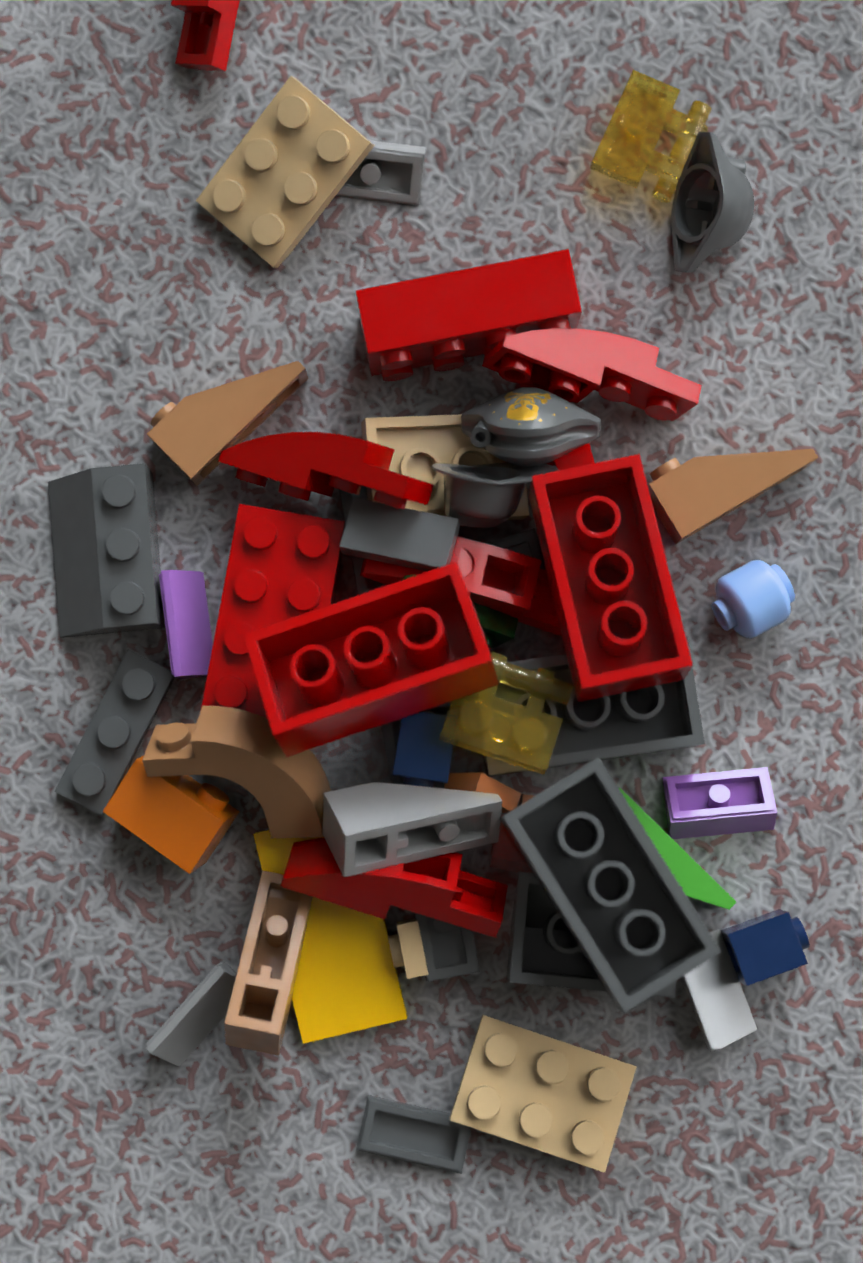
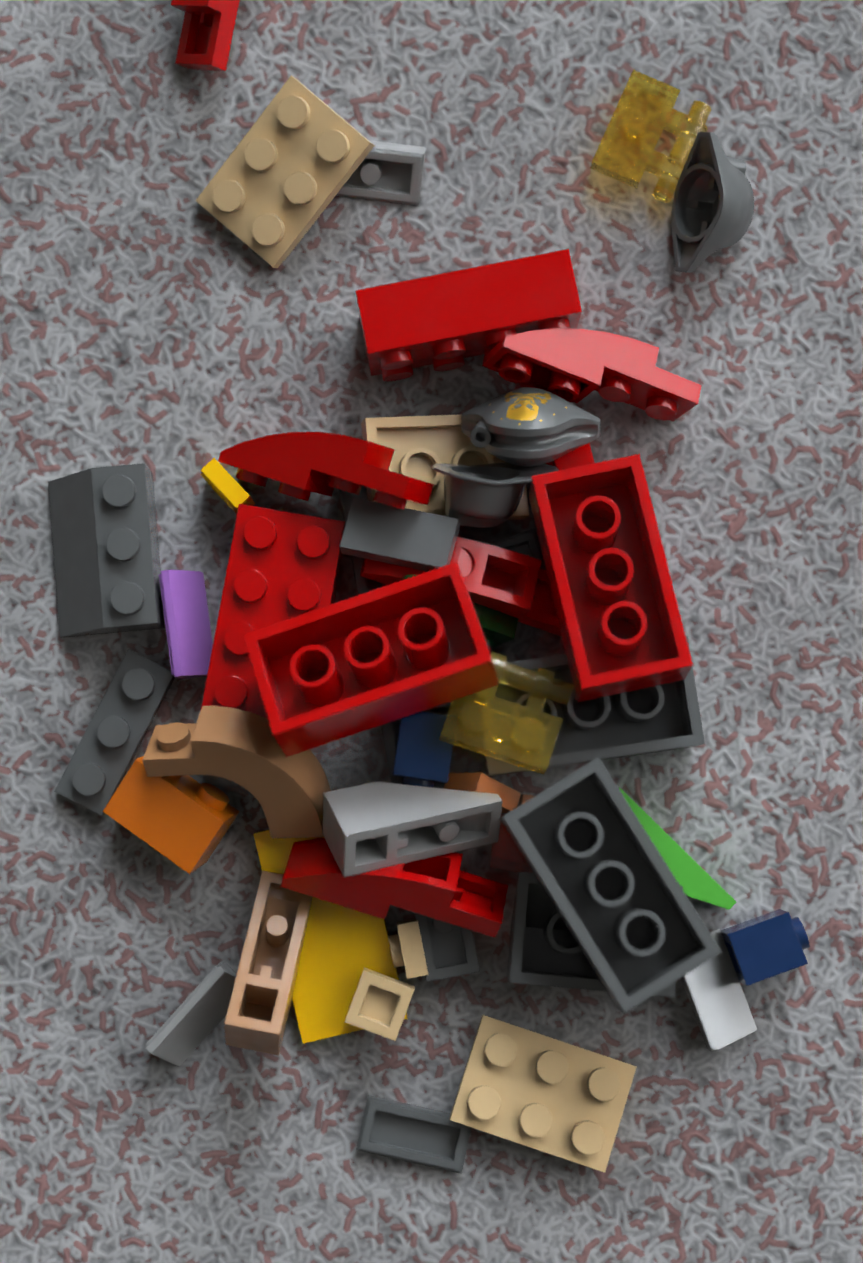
(220, 418): medium nougat slope -> none
(225, 485): none -> yellow tile
(380, 1004): none -> tan plate
(712, 486): medium nougat slope -> none
(719, 803): medium lavender slope -> none
(753, 598): light blue head -> none

